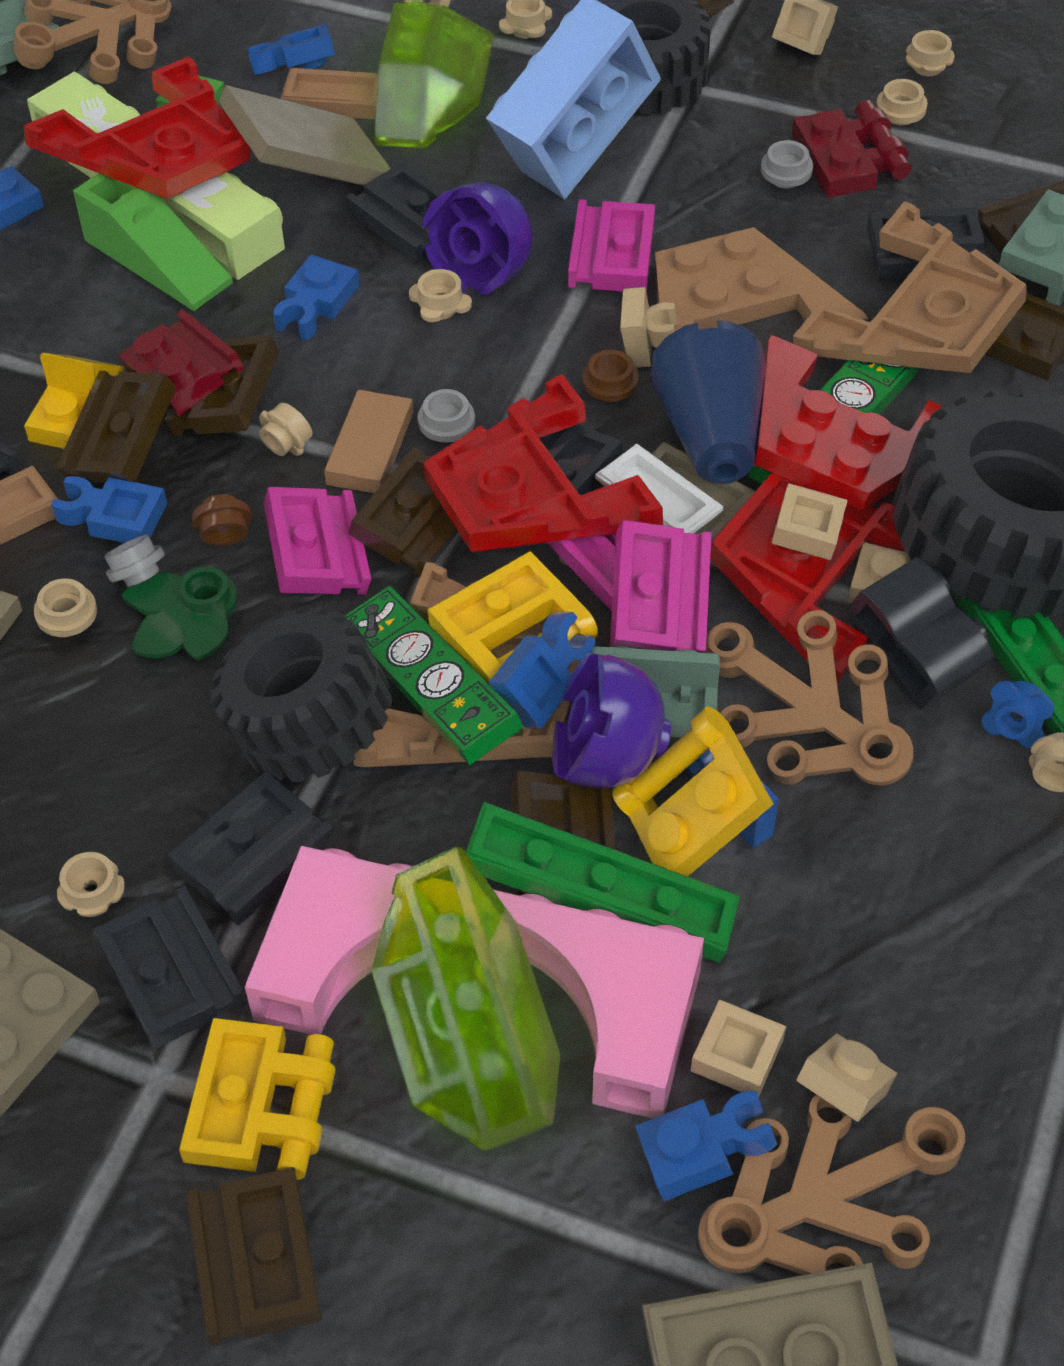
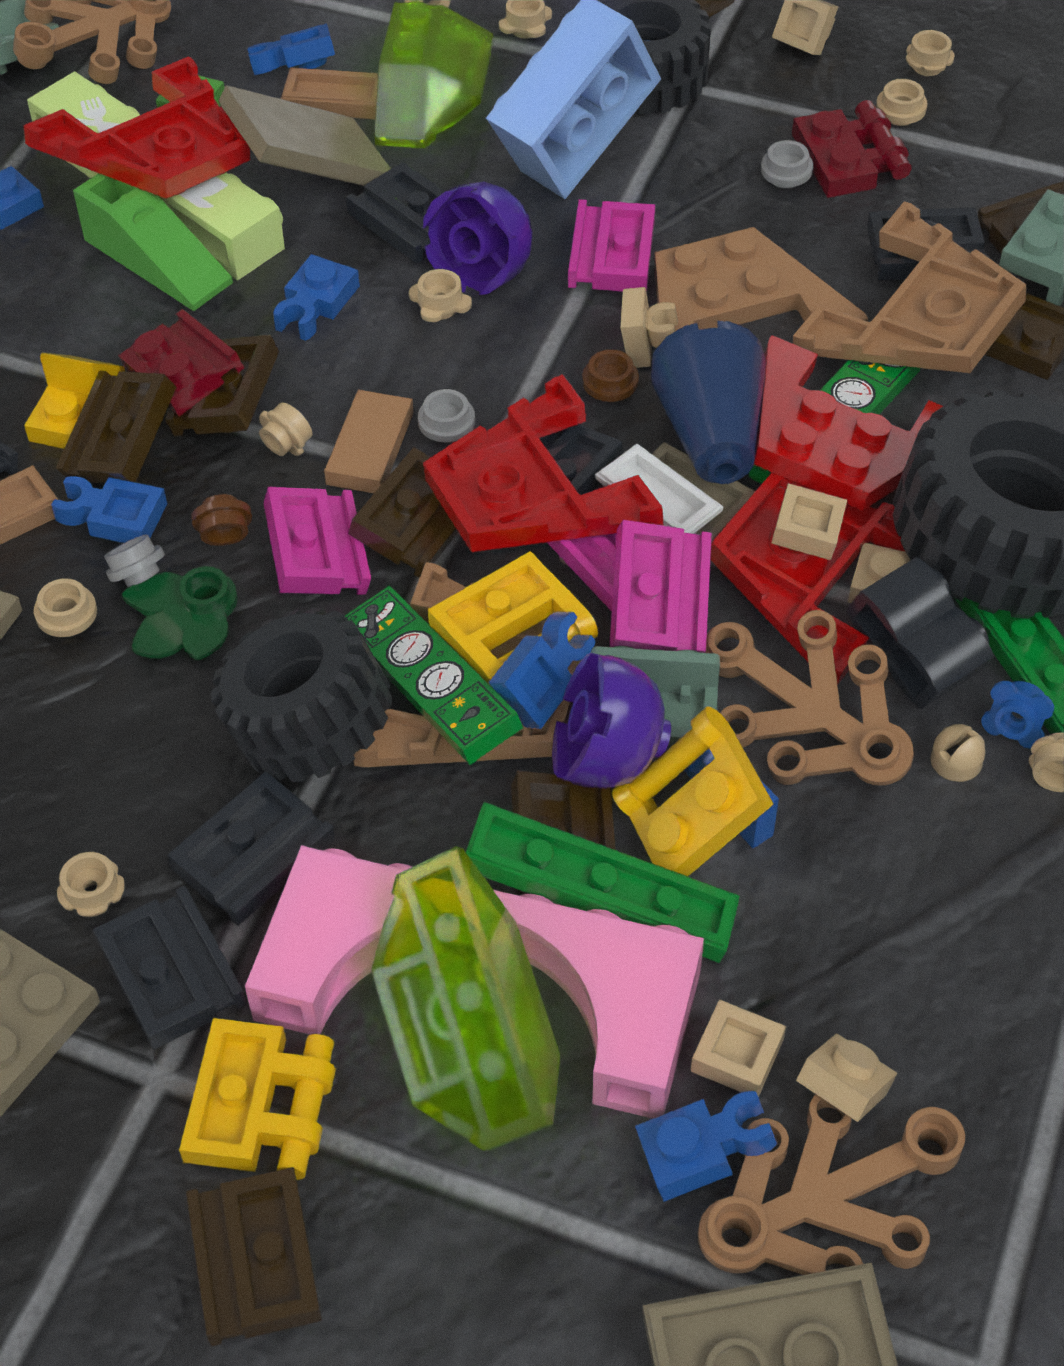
(966, 760): none -> tan hinge

